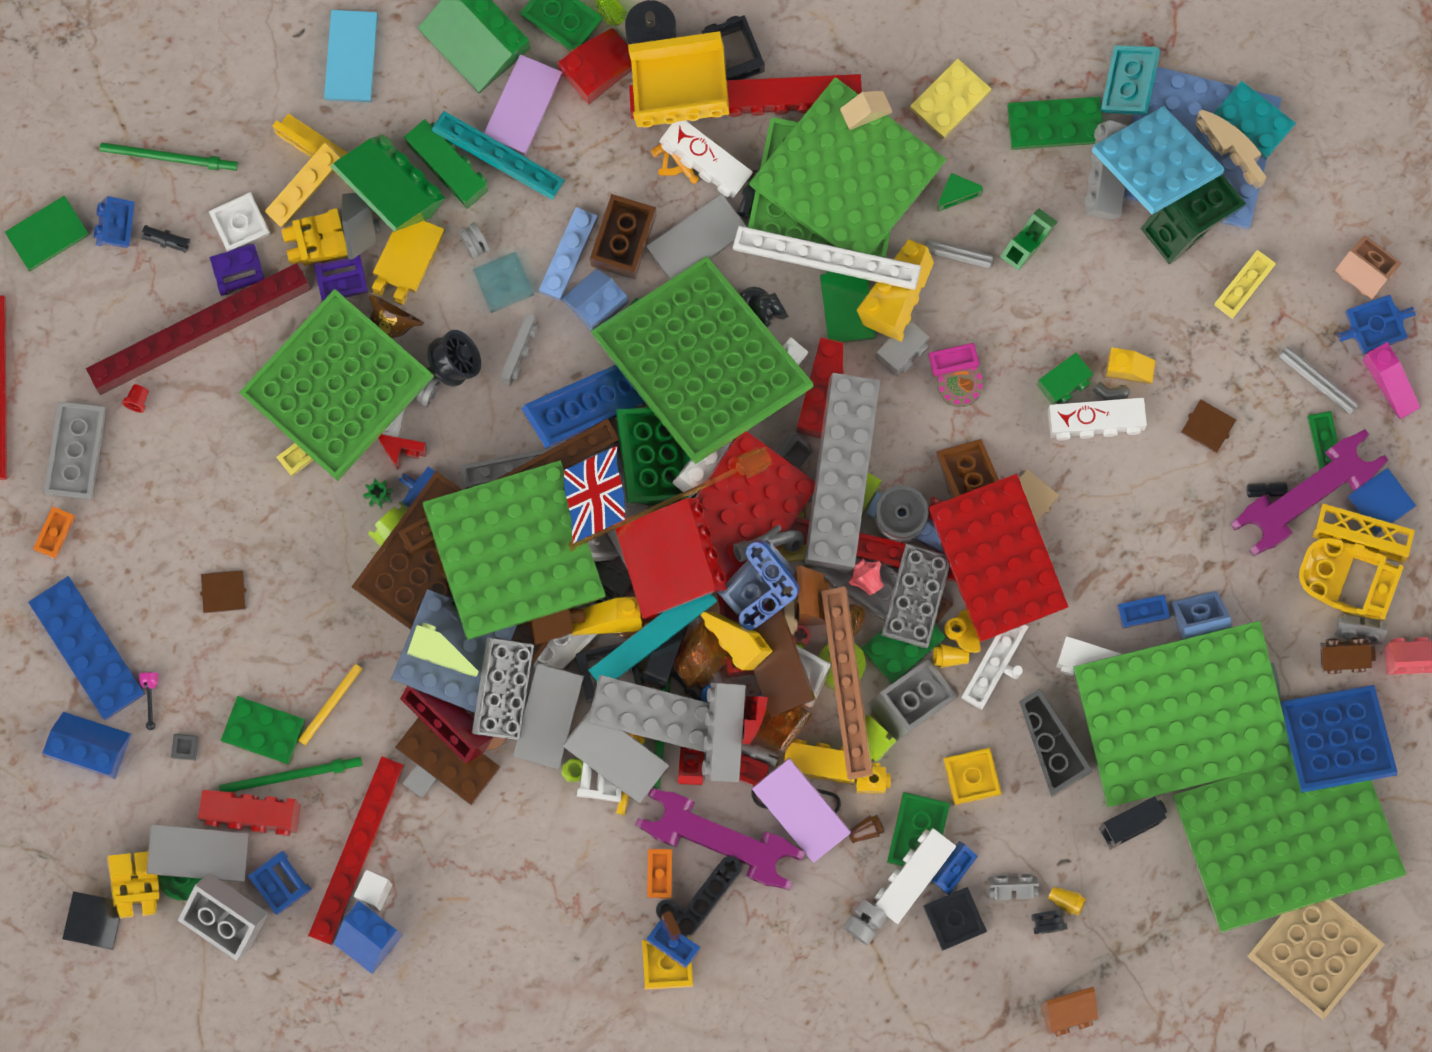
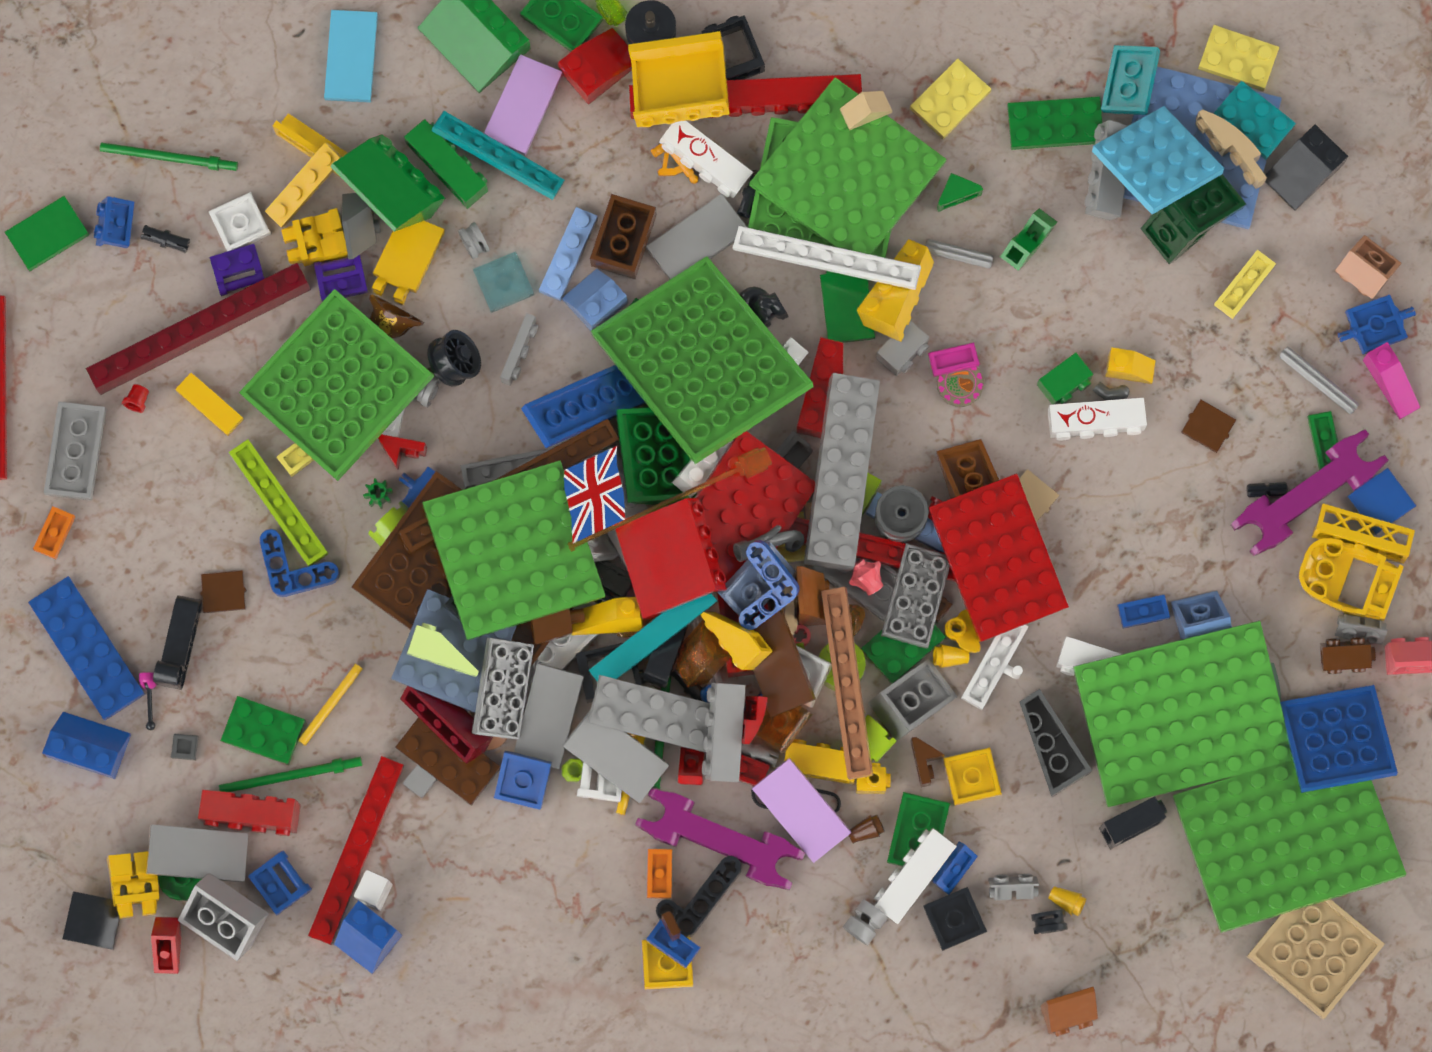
(166, 945): none -> red slope
(179, 642): none -> black beam
(209, 404): none -> yellow tile
(278, 503): none -> lime plate
(292, 577): none -> blue beam
(522, 780): none -> blue plate
(922, 754): none -> reddish brown slope
(1238, 57): none -> light yellow plate
(1305, 167): none -> slope

